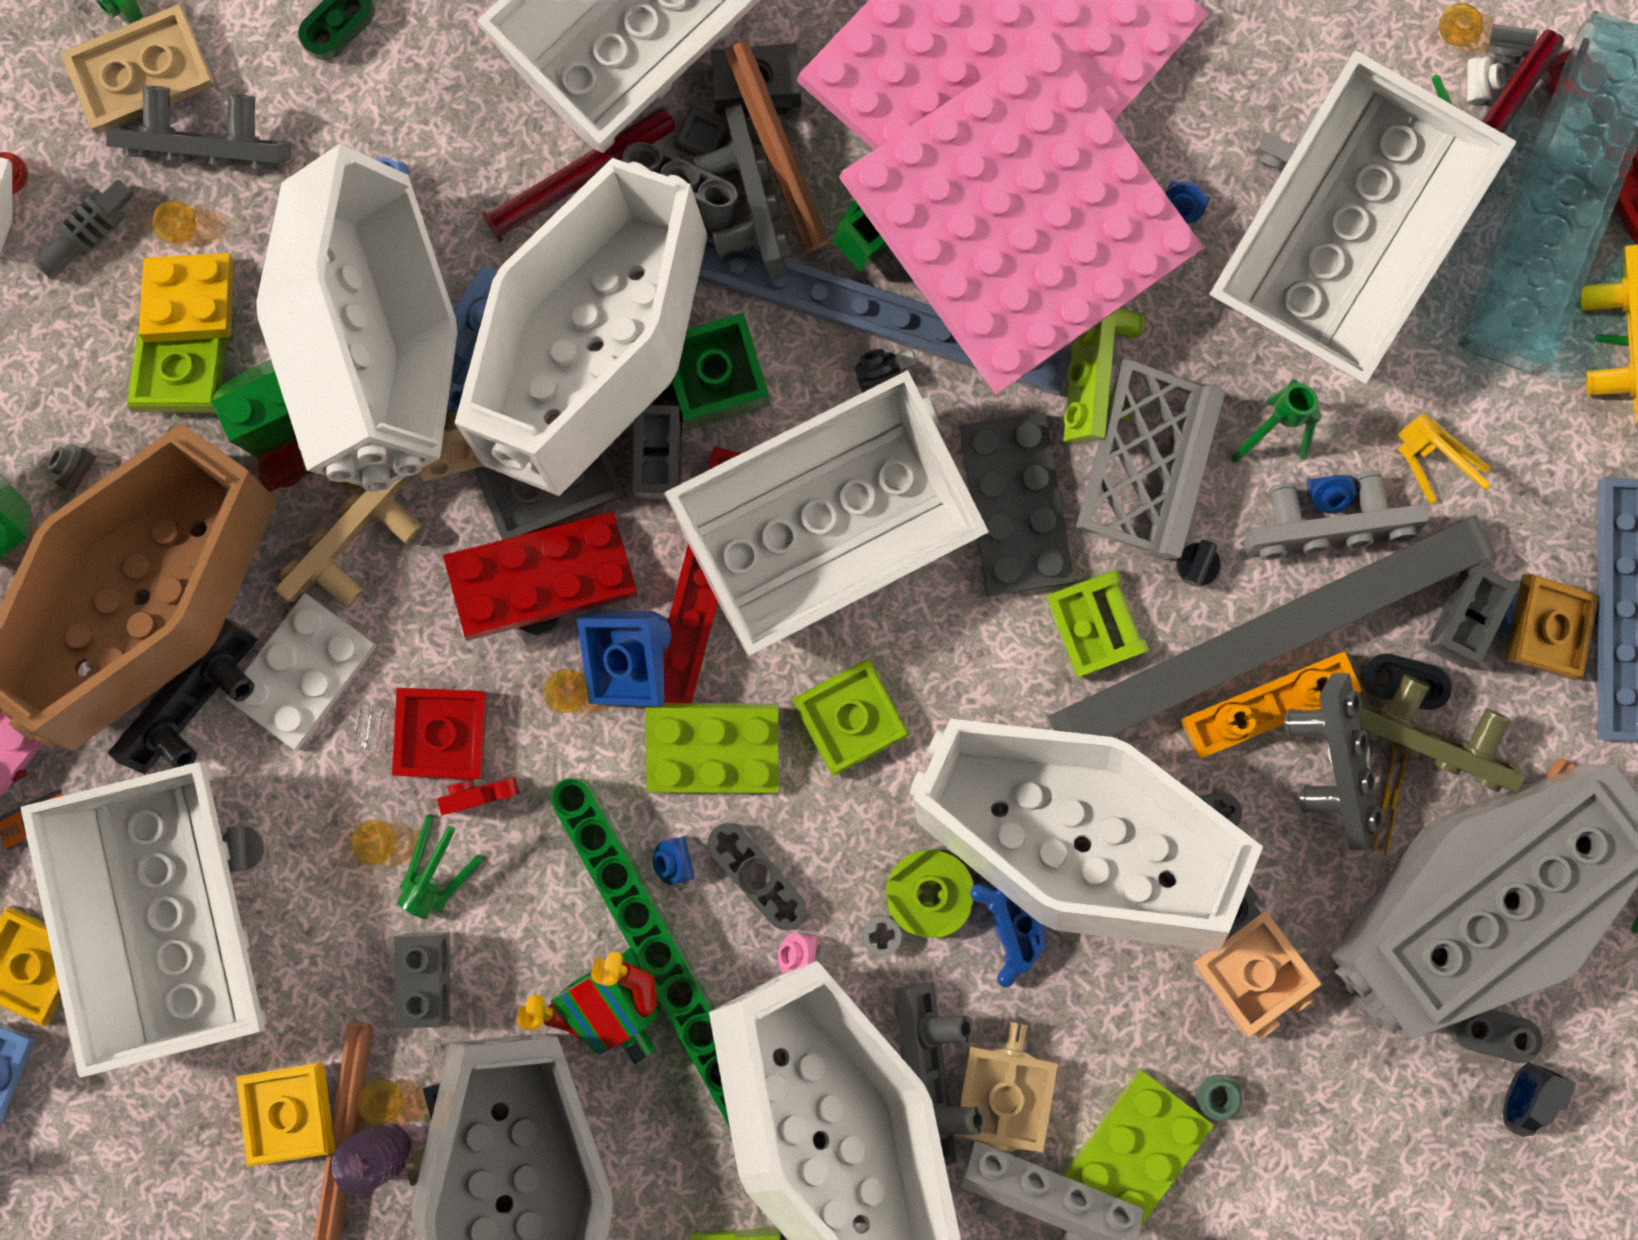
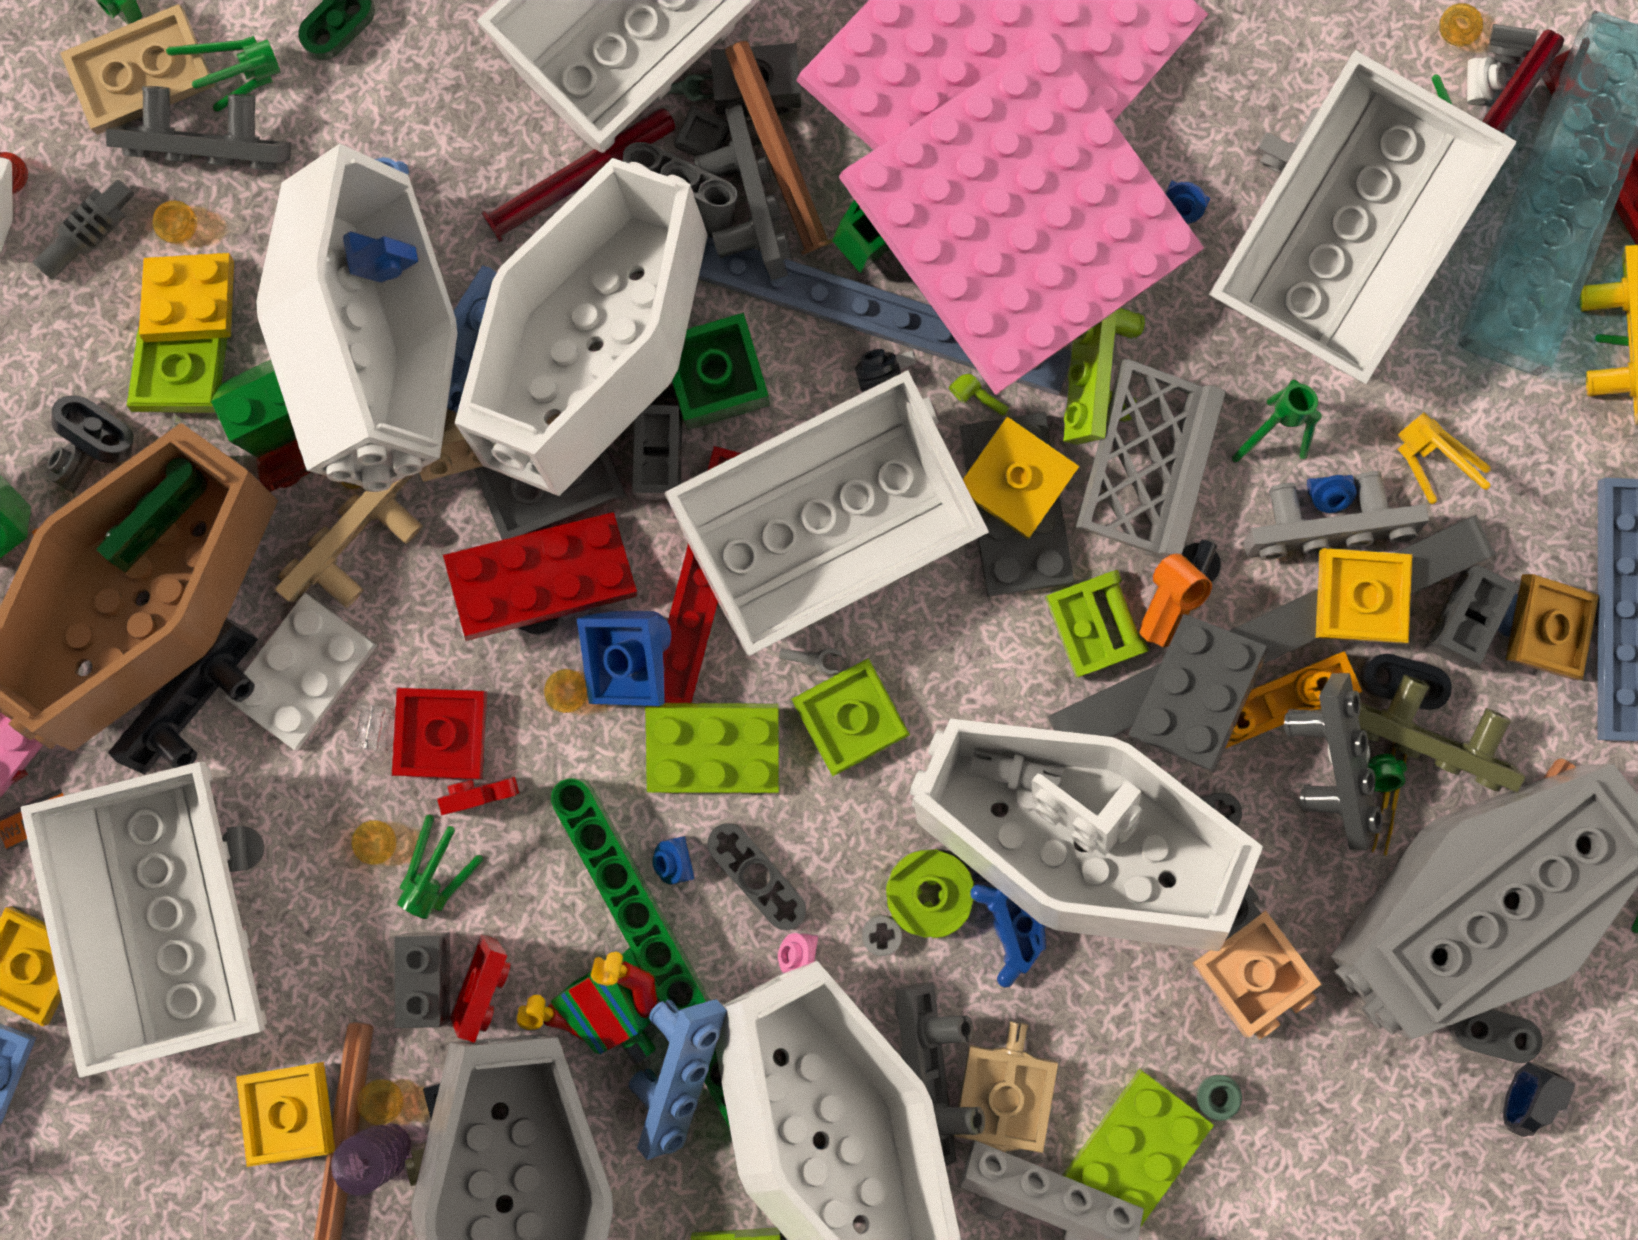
(96, 432): none -> black plate
(153, 514): none -> dark green plate
(255, 61): none -> green plant
(377, 258): none -> blue bracket
(485, 973): none -> red plate
(687, 1061): none -> medium blue plate
(691, 87): none -> sand green hand
(810, 658): none -> light grey hand
(967, 385): none -> lime hand
(1010, 770): none -> light grey pin
(1018, 477): none -> yellow plate
(1089, 831): none -> white bracket
(1178, 592): none -> orange piece
(1199, 692): none -> dark grey plate
(1364, 596): none -> yellow tile
(1388, 772): none -> green plate

